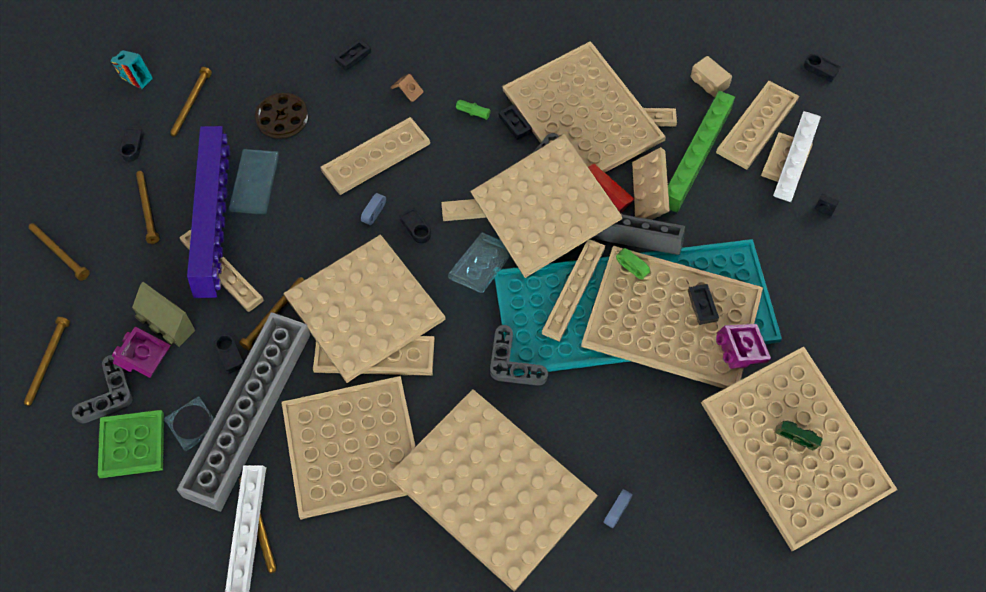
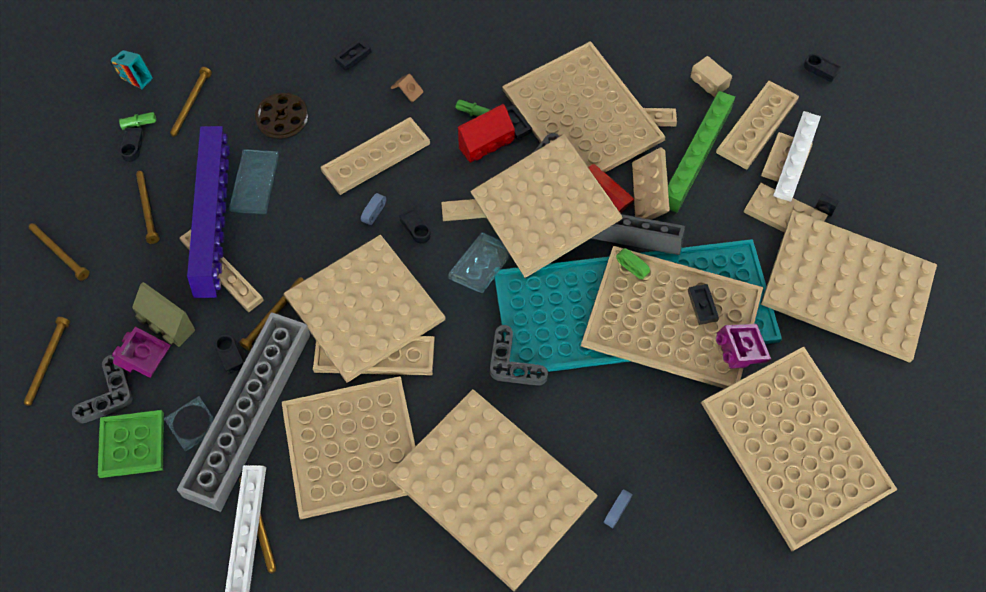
(137, 120): none -> bright green axle
(486, 133): none -> red slope
(573, 290): tan plate -> none
(776, 210): none -> tan plate
(802, 437): dark green plate -> none
(850, 285): none -> tan plate

